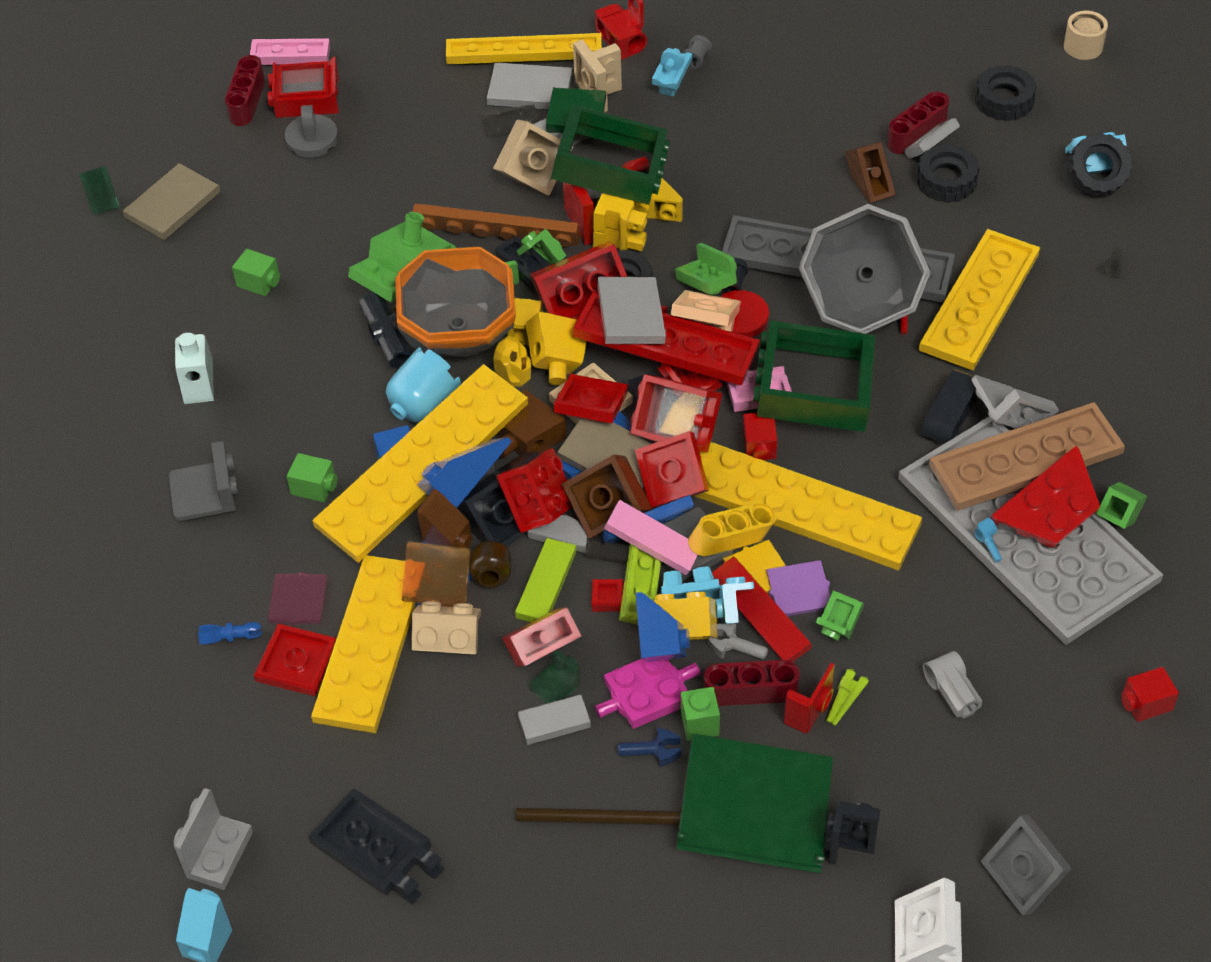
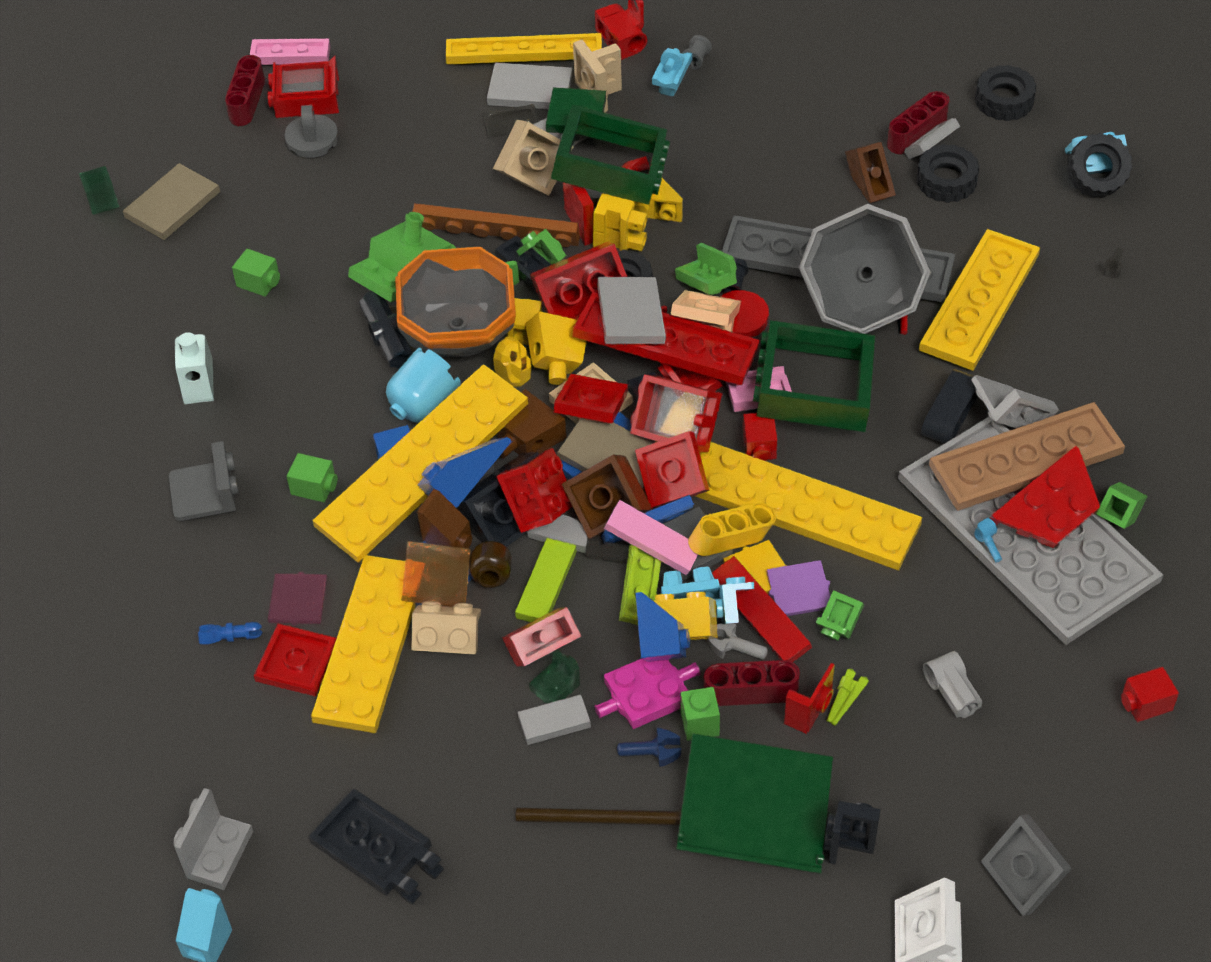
(607, 595): red tile -> none
(1085, 35): tan piece -> none

